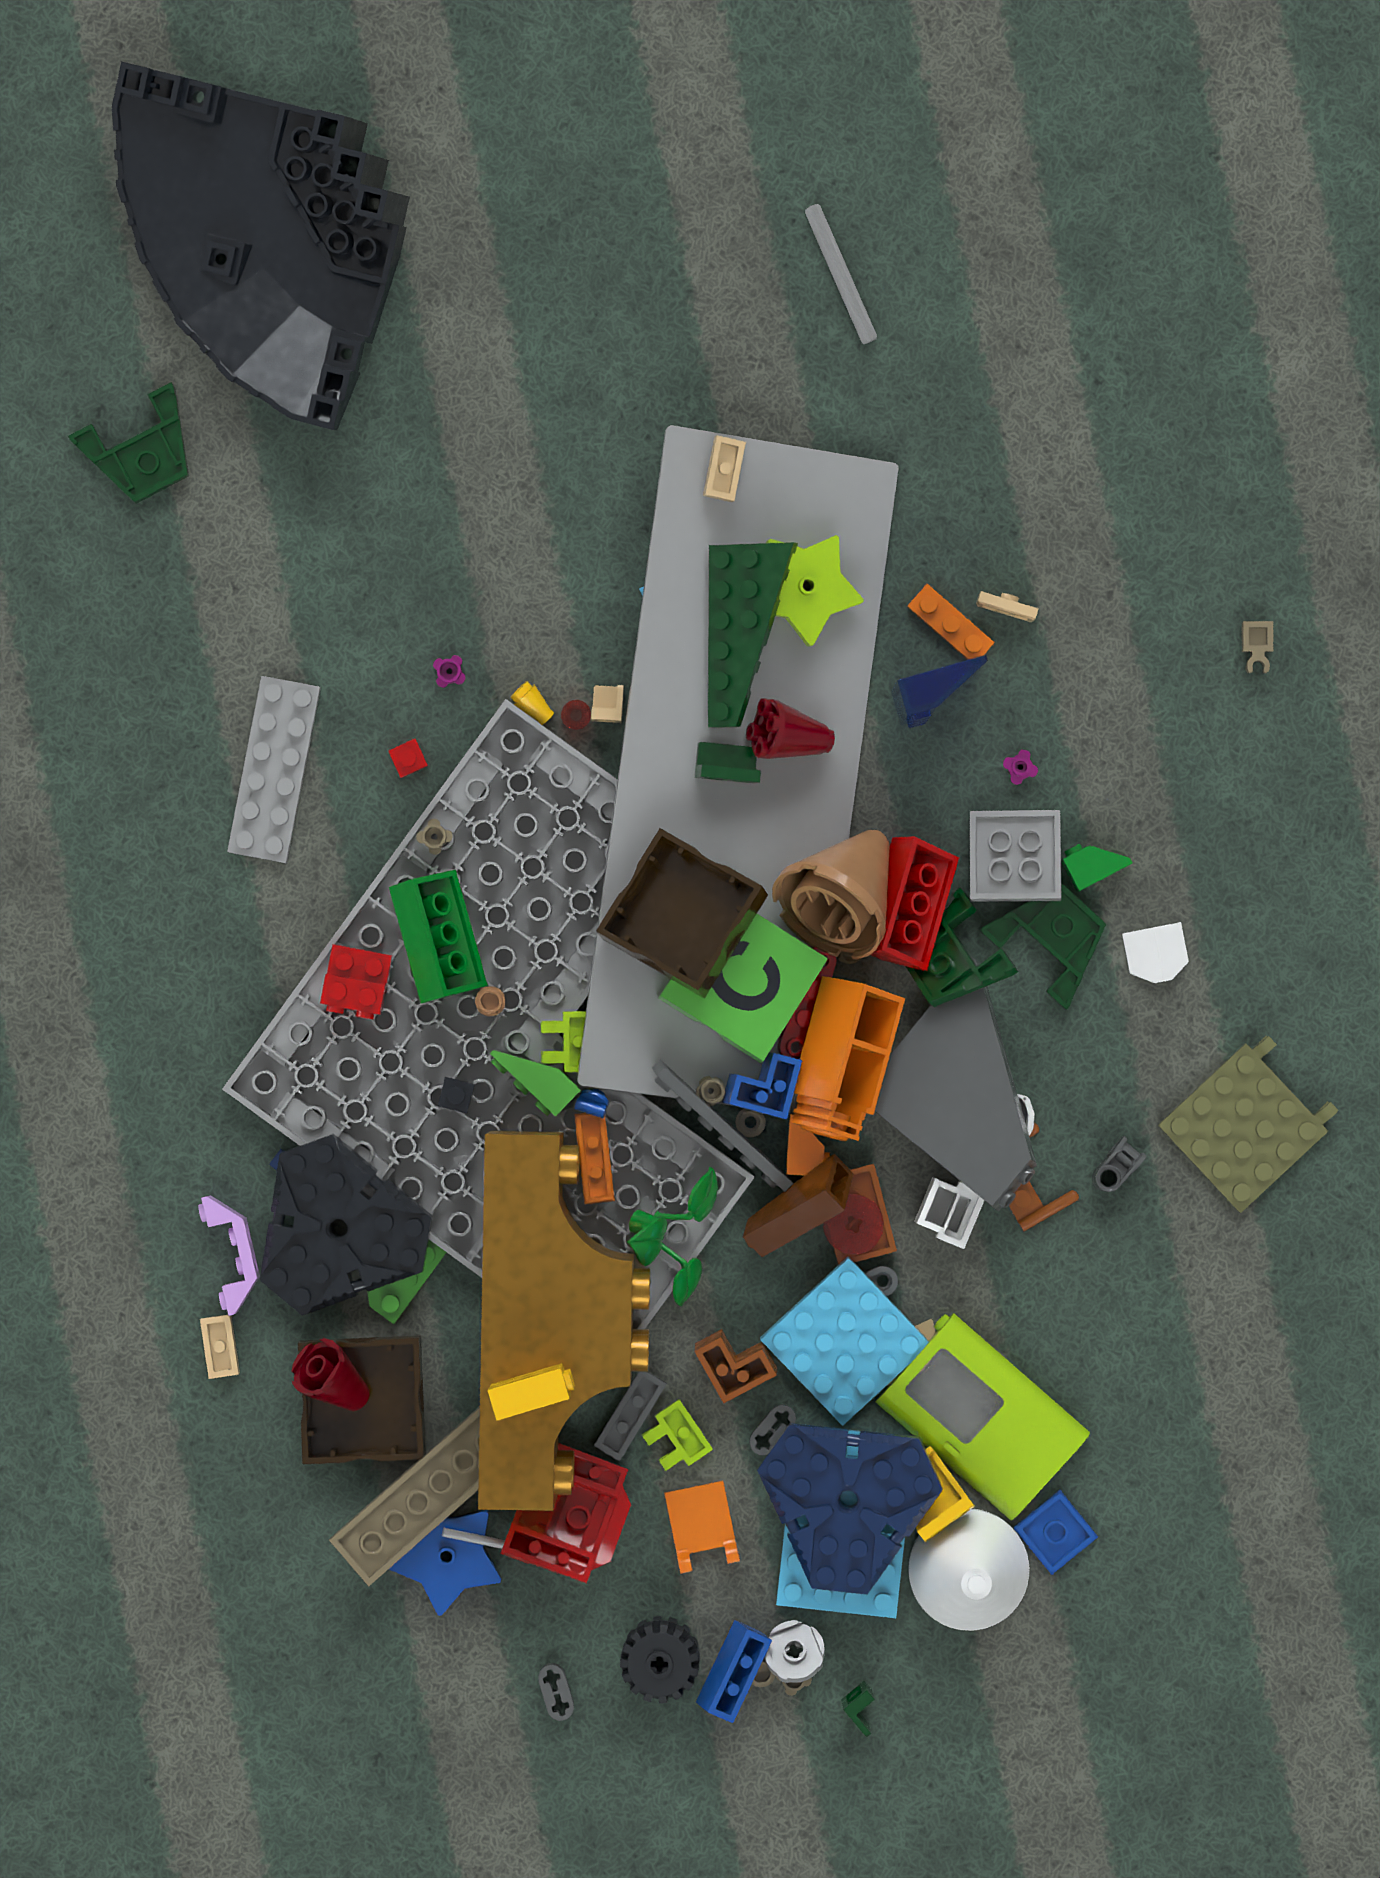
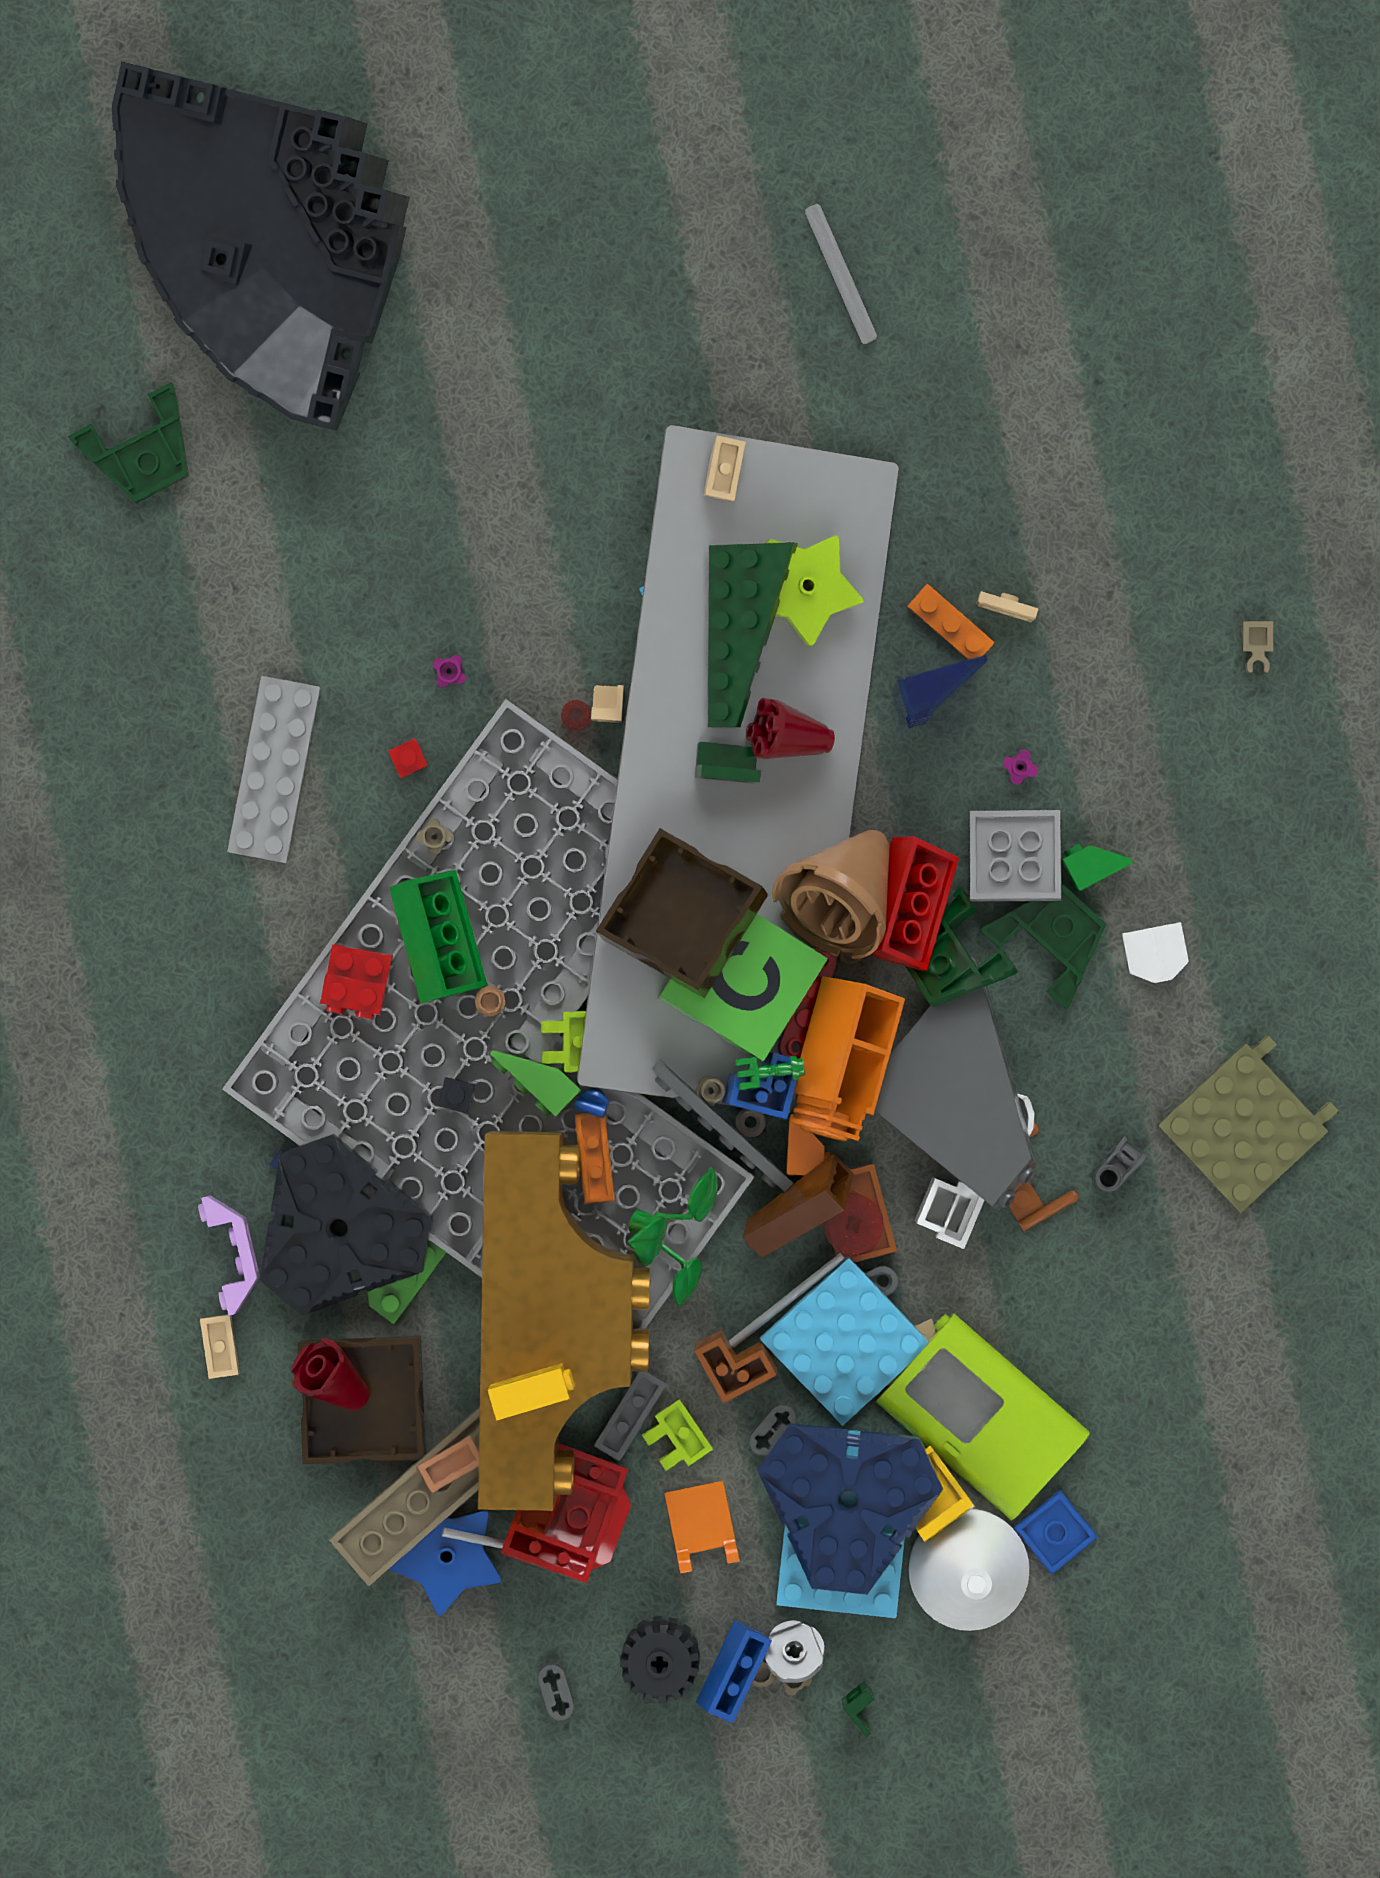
(449, 1464): none -> nougat tile
(532, 702): yellow cone -> none
(754, 1072): none -> green hinge
(786, 1300): none -> light grey axle

